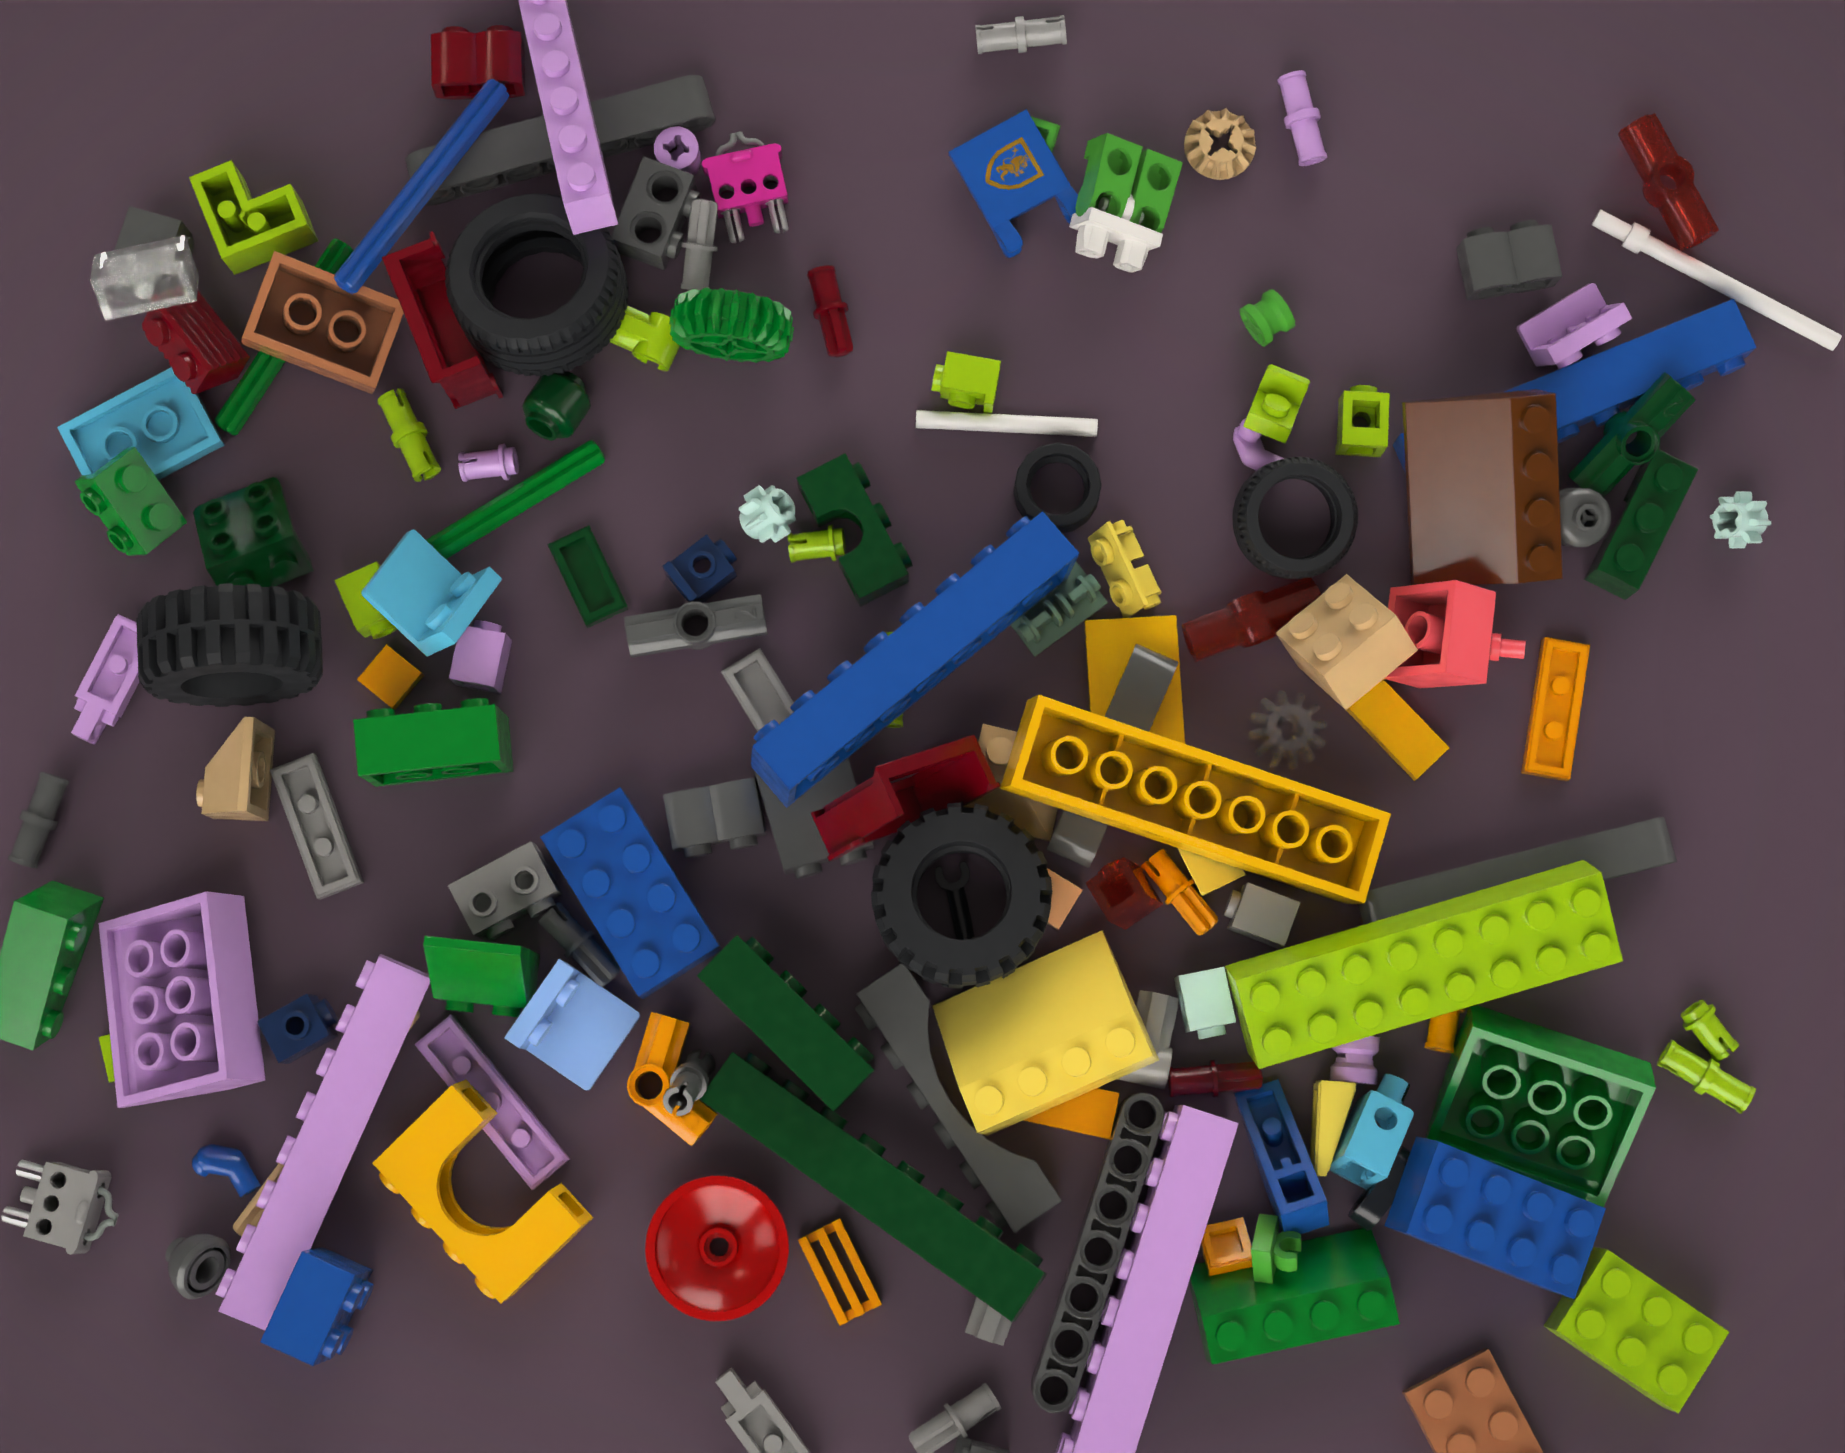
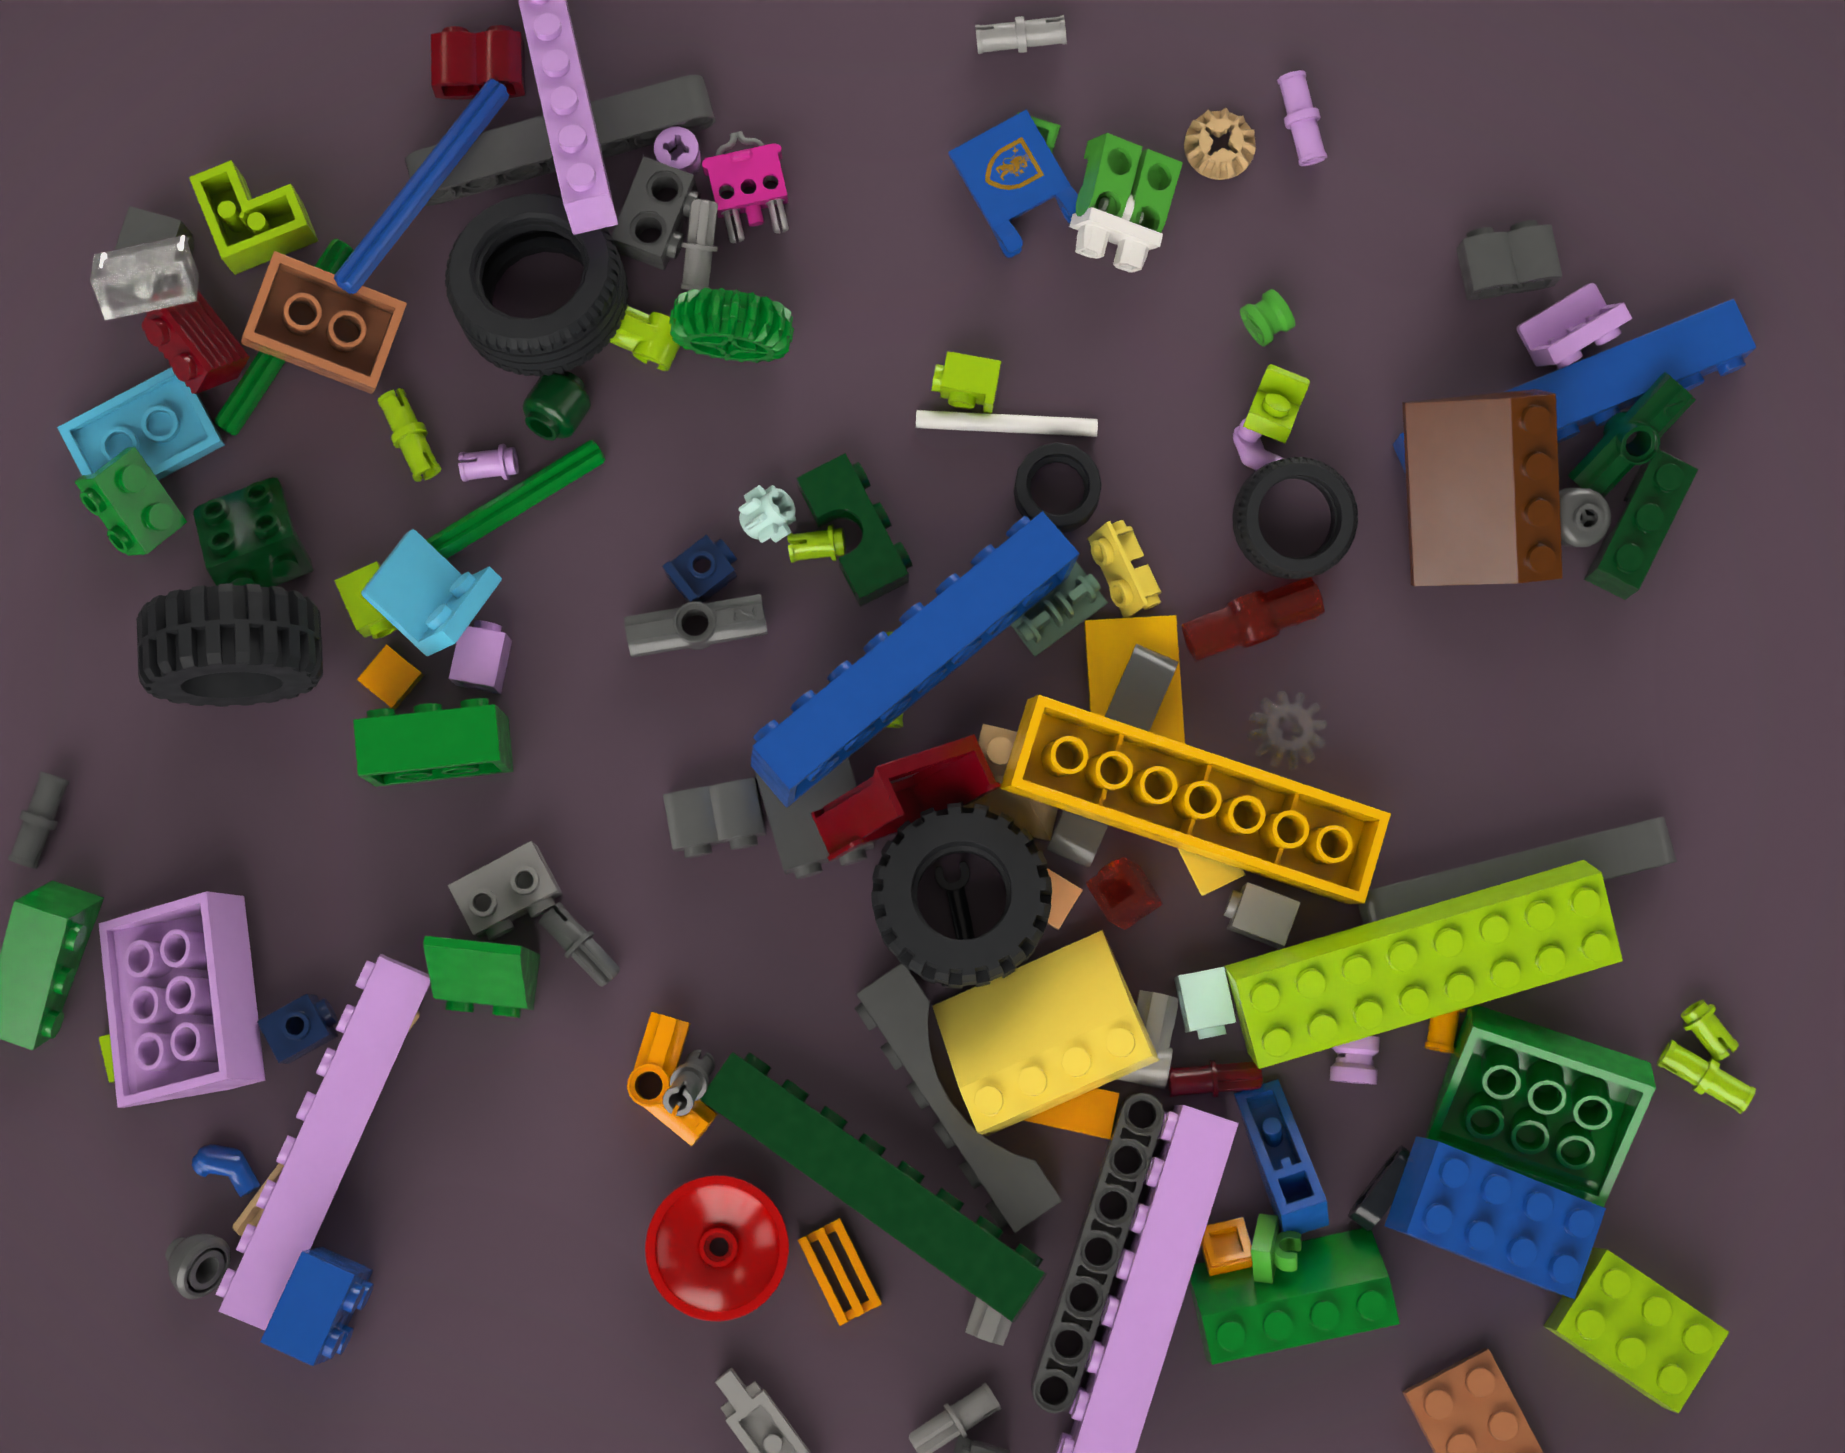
(78, 1208): light grey piece -> none
(108, 681): lavender hinge -> none
(239, 775): tan slope -> none
(316, 826): light grey tile -> none
(421, 1171): yellow arch -> none
(443, 346): dark red piece -> none
(515, 1127): lavender tile -> none
(573, 1025): light blue bracket -> none
(588, 576): dark green tile -> none
(631, 893): blue brick -> none
(758, 689): light grey tile -> none
(786, 1023): dark green brick -> none
(830, 310): dark red axle -> none
(1180, 892): light orange axle -> none
(1329, 1114): light yellow slope -> none
(1346, 641): tan brick -> none
(1364, 1148): medium azure torso -> none
(1372, 406): lime brick -> none
(1398, 729): yellow tile -> none
(1451, 632): coral piece -> none
(1555, 709): light orange tile -> none
(1637, 239): white bar -> none
(1680, 207): clear red piece -> none
(1740, 519): light aqua gear -> none

